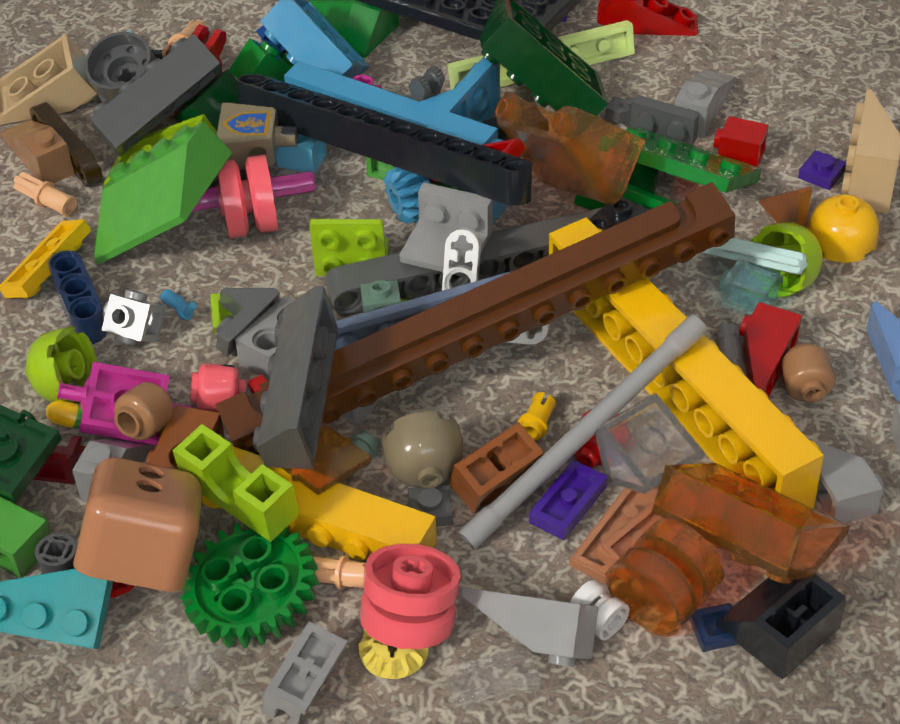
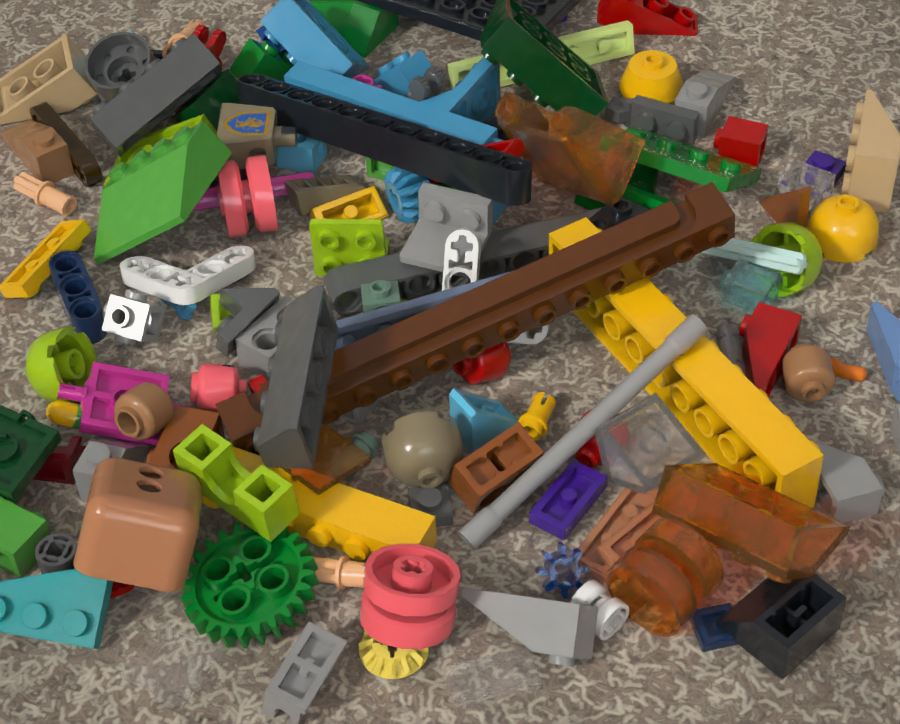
(189, 285): none -> white beam
(313, 192): none -> dark tan slope
(358, 205): none -> yellow slope
(400, 71): none -> dark azure slope
(479, 417): none -> medium azure slope
(486, 367): none -> red head
(558, 580): none -> clear blue gear
(652, 76): none -> yellow cone
(806, 175): none -> clear brick
(848, 372): none -> orange piece

